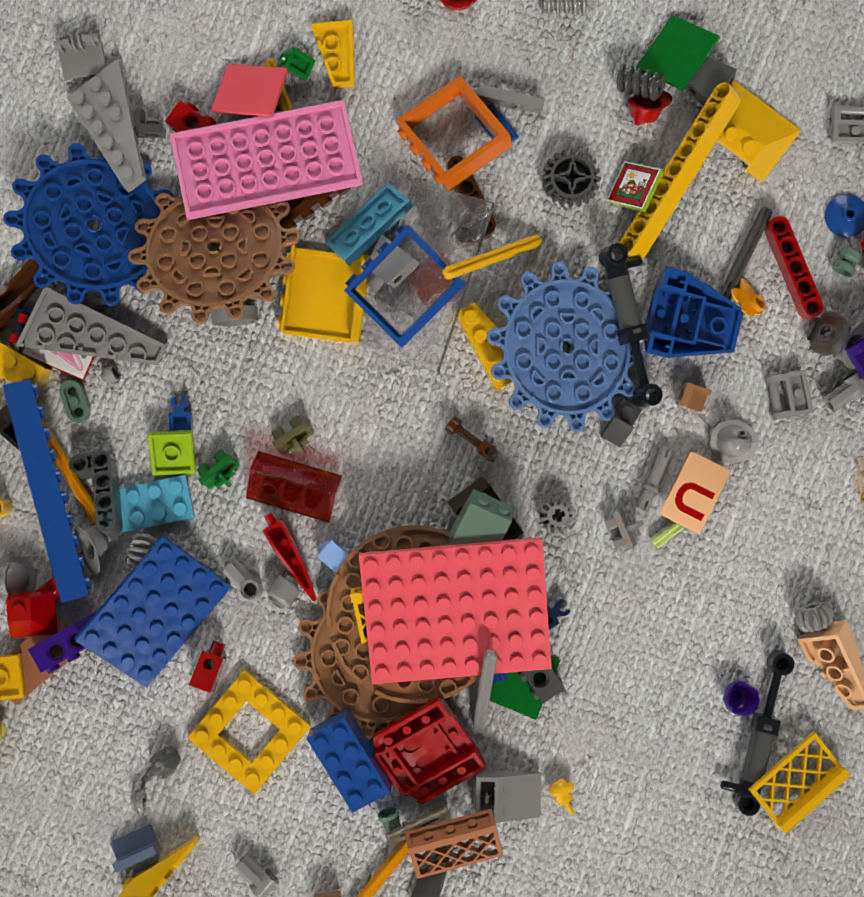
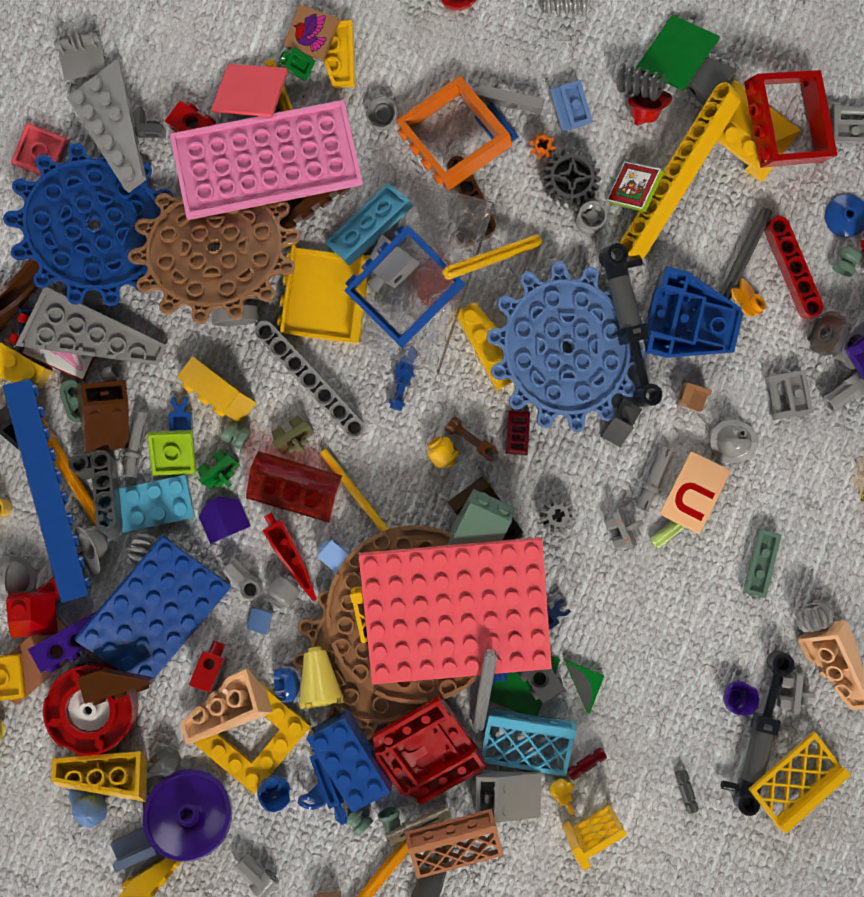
(38, 142): none -> coral tile
(83, 726): none -> red piece
(87, 807): none -> medium blue piece
(104, 415): none -> reddish brown slope
(106, 774): none -> yellow wedge
(108, 682): none -> reddish brown slope
(134, 450): none -> light grey pin
(187, 815): none -> dark purple dish
(215, 390): none -> yellow wedge
(223, 518): none -> dark purple slope
(232, 705): none -> light nougat wedge
(236, 435): none -> sand green wheel
(260, 620): none -> medium blue slope
(274, 793): none -> blue hair
(286, 684): none -> blue hair
(301, 373): none -> light grey beam
(312, 32): none -> medium nougat tile
(318, 681): none -> light yellow cone
(324, 793): none -> blue piece
(354, 491): none -> yellow bar
(358, 821): none -> sand green wheel
(382, 113): none -> light grey hair
(403, 373): none -> blue piece
(442, 452): none -> yellow head
(517, 451): none -> dark red slope
(534, 725): none -> medium azure fence
(543, 140): none -> orange gear
(571, 106): none -> medium blue plate
(586, 683): none -> tile
(586, 763): none -> dark red axle
(591, 217): none -> light grey wheel
(593, 835): none -> yellow fence
(687, 791): none -> dark grey axle
(762, 563): none -> sand green plate
(798, 693): none -> light grey hips
(817, 114): none -> red window

